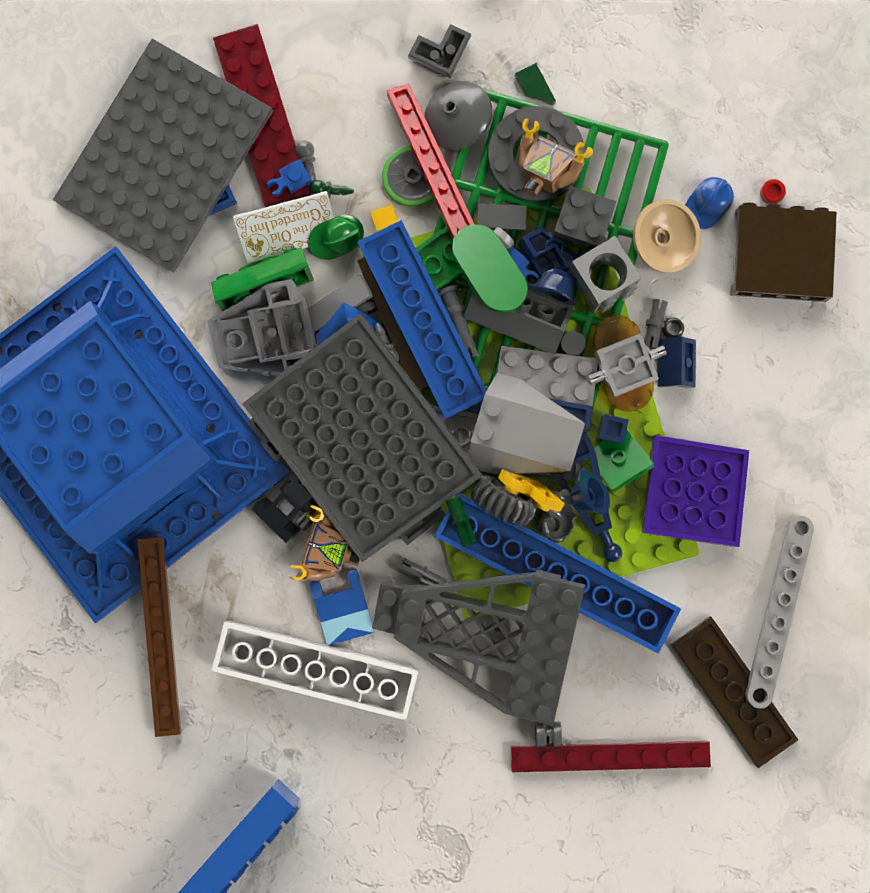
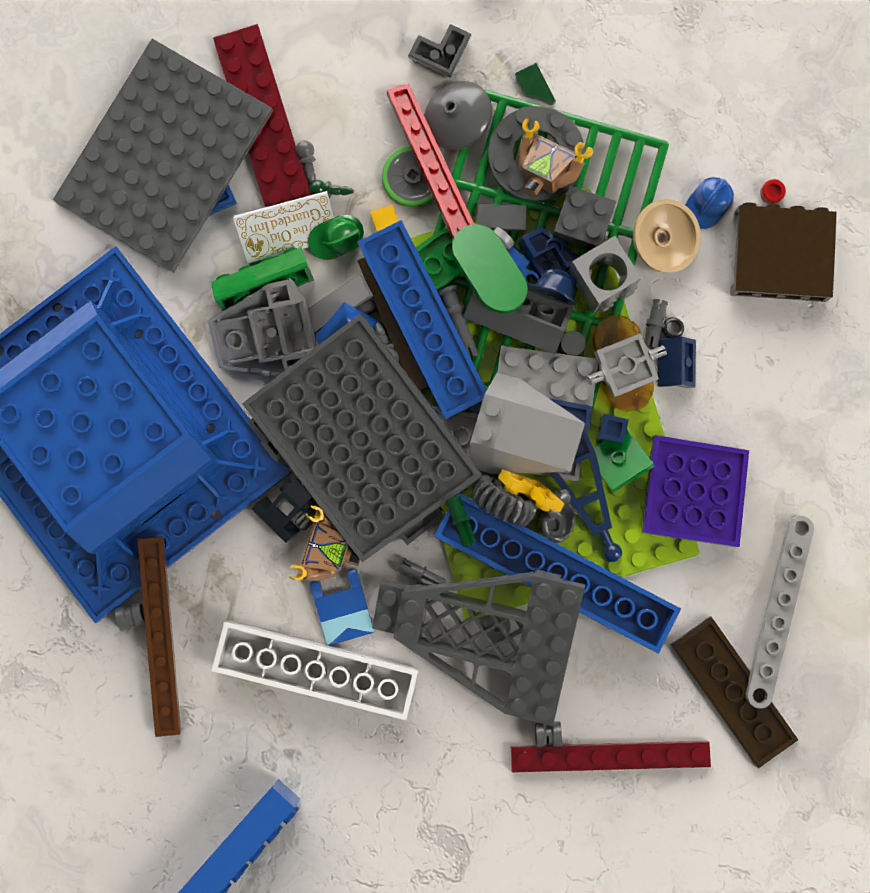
(130, 616): none -> dark grey wheel
(293, 177): blue plate -> none
(590, 493): dark blue piece -> none

